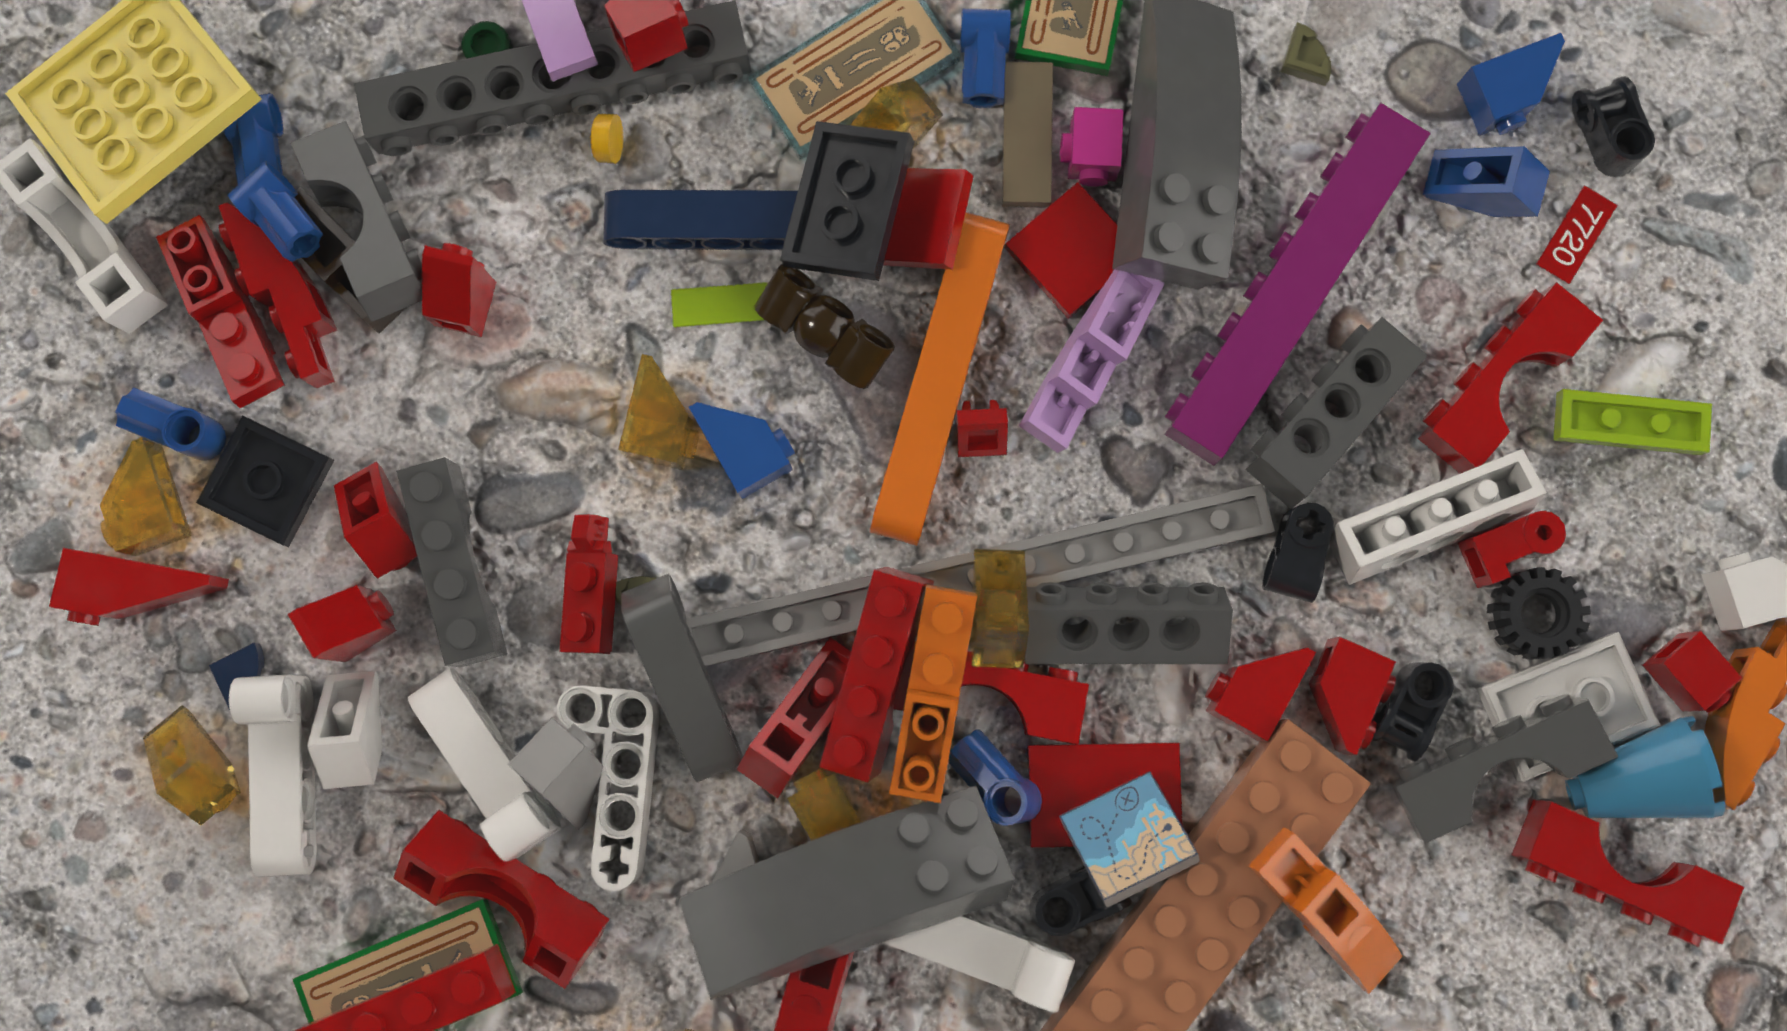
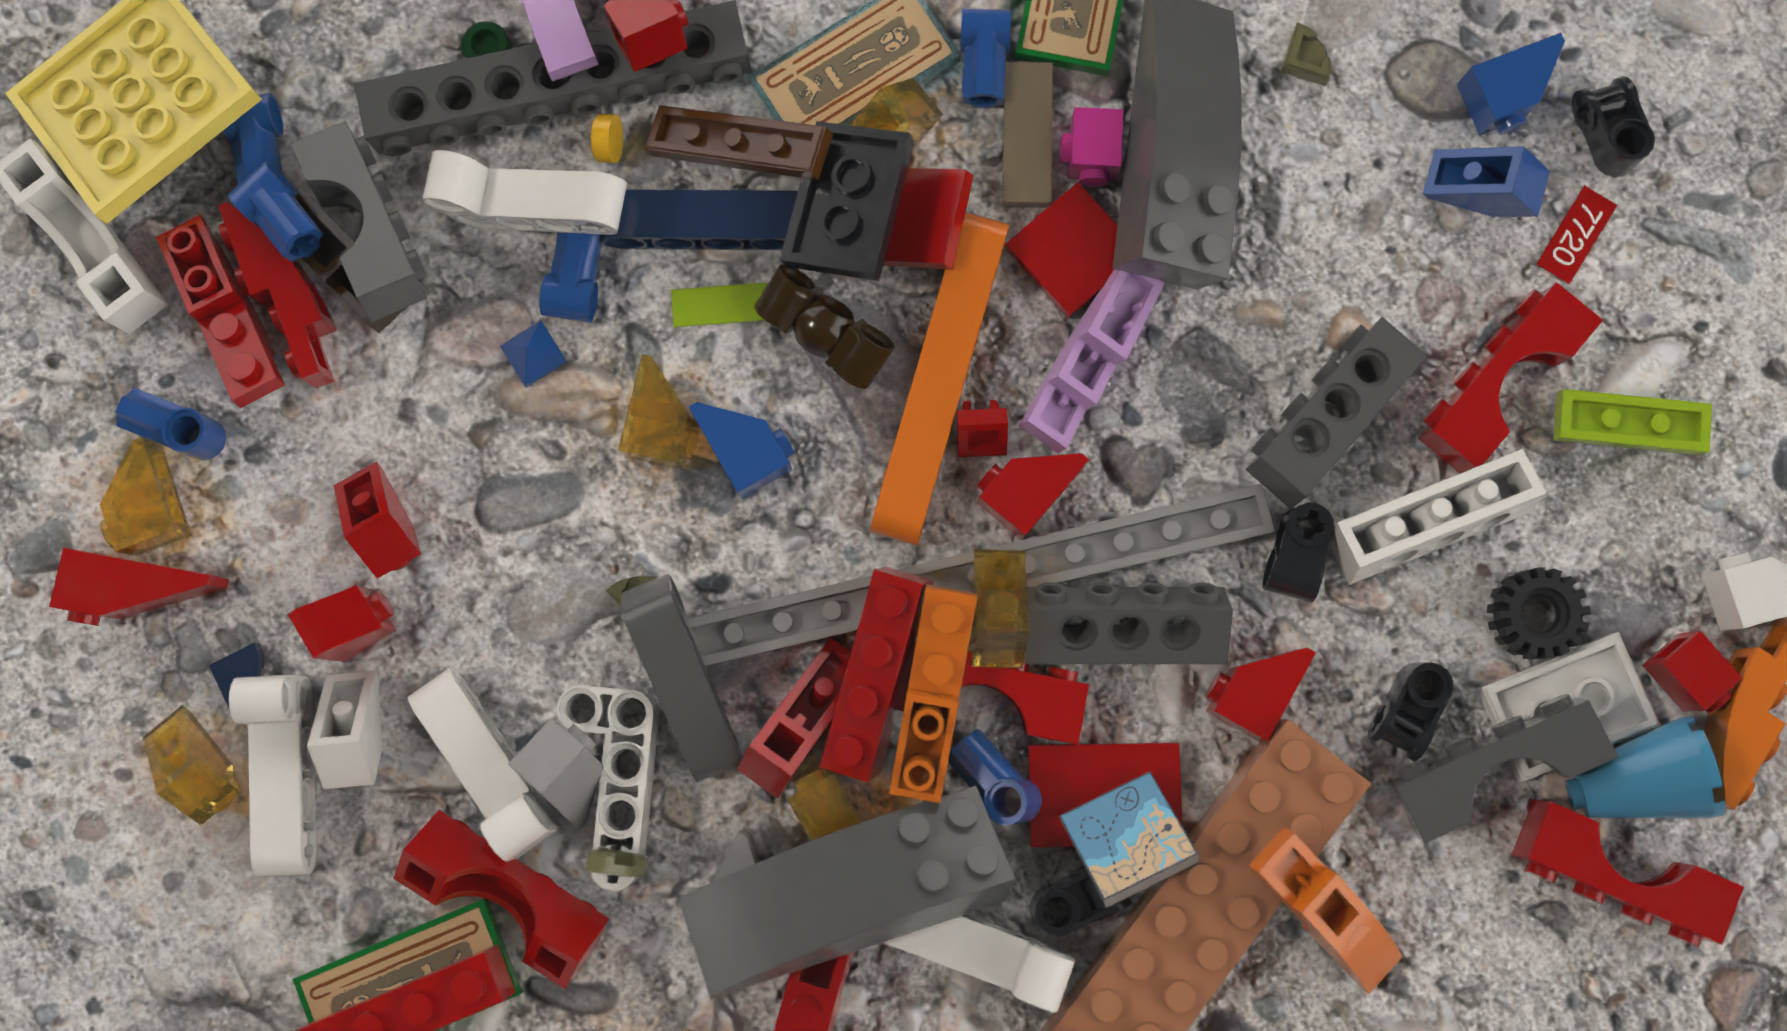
(265, 481): black tile -> none
(455, 289): red slope -> none
(457, 597): dark grey arch -> none
(523, 197): none -> white beam
(533, 353): none -> blue slope
(571, 286): none -> blue piece
(589, 588): red hinge -> none
(616, 862): none -> olive tile
(739, 142): none -> reddish brown tile
(1027, 489): none -> red slope
(1296, 284): magenta brick -> none
(1348, 691): red slope -> none
(1523, 537): red leg -> none

